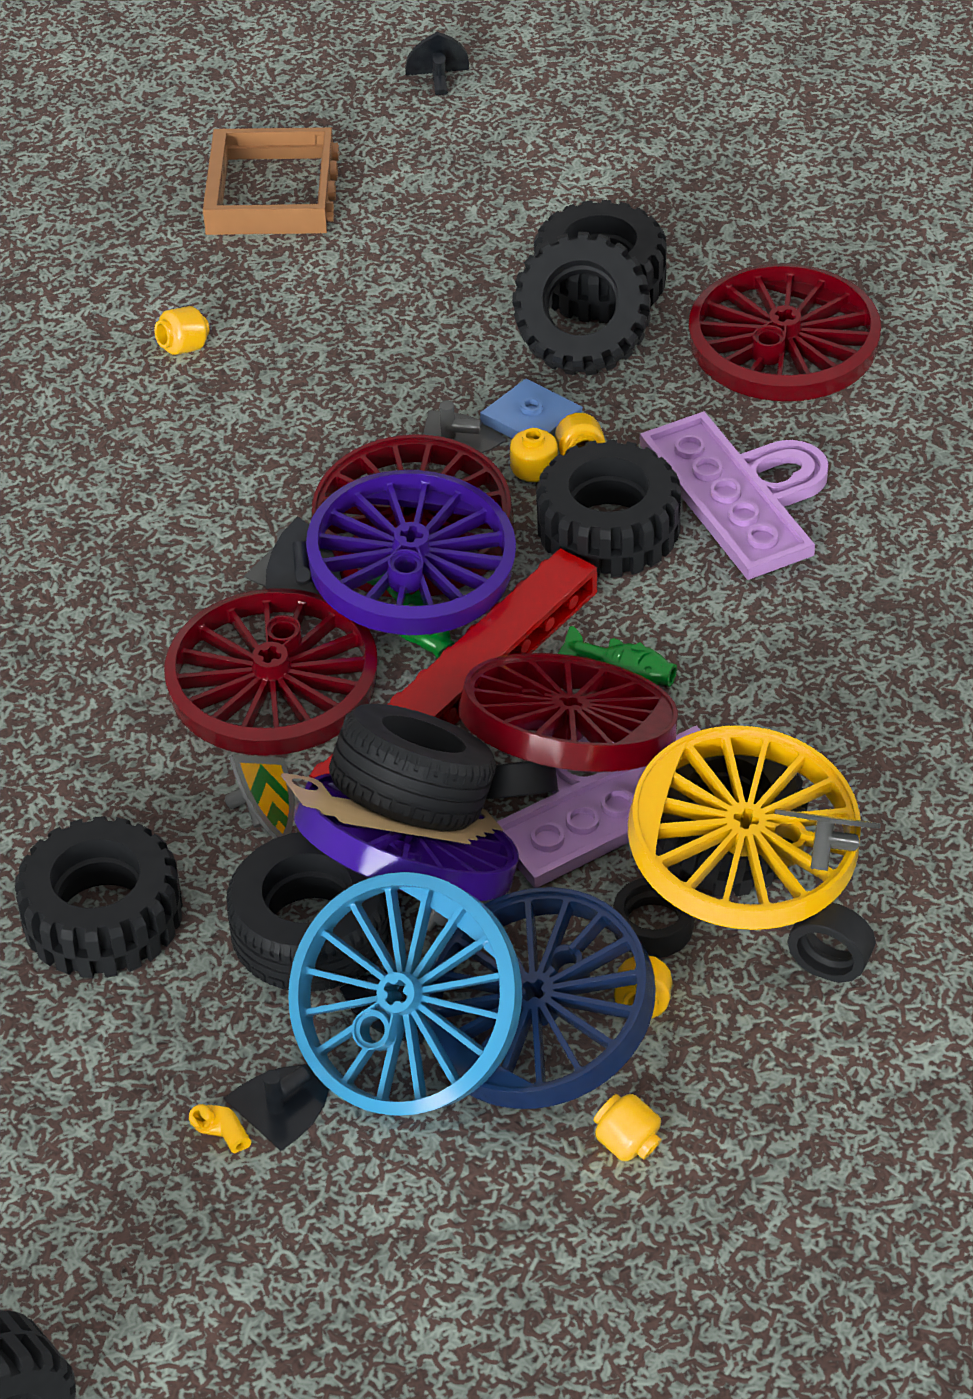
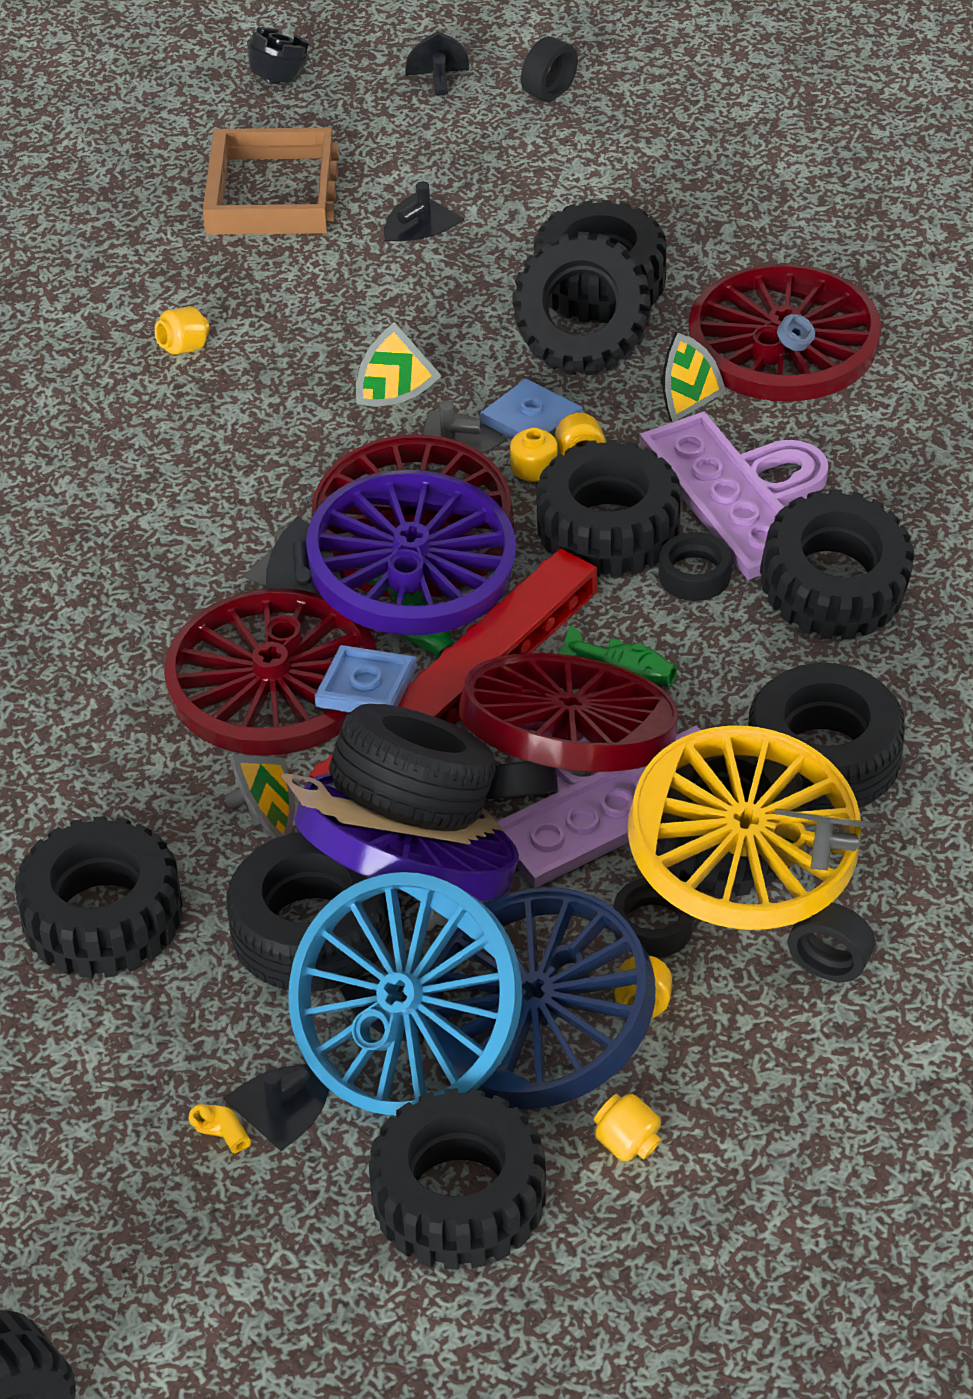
(276, 55): none -> black cone
(363, 678): none -> medium blue plate
(393, 370): none -> shield
(419, 217): none -> black shield
(463, 1226): none -> black tyre
(543, 54): none -> black tyre
(689, 377): none -> shield
(695, 586): none -> black tyre
(796, 332): none -> sand blue tile
(842, 701): none -> black tyre
(843, 526): none -> black tyre

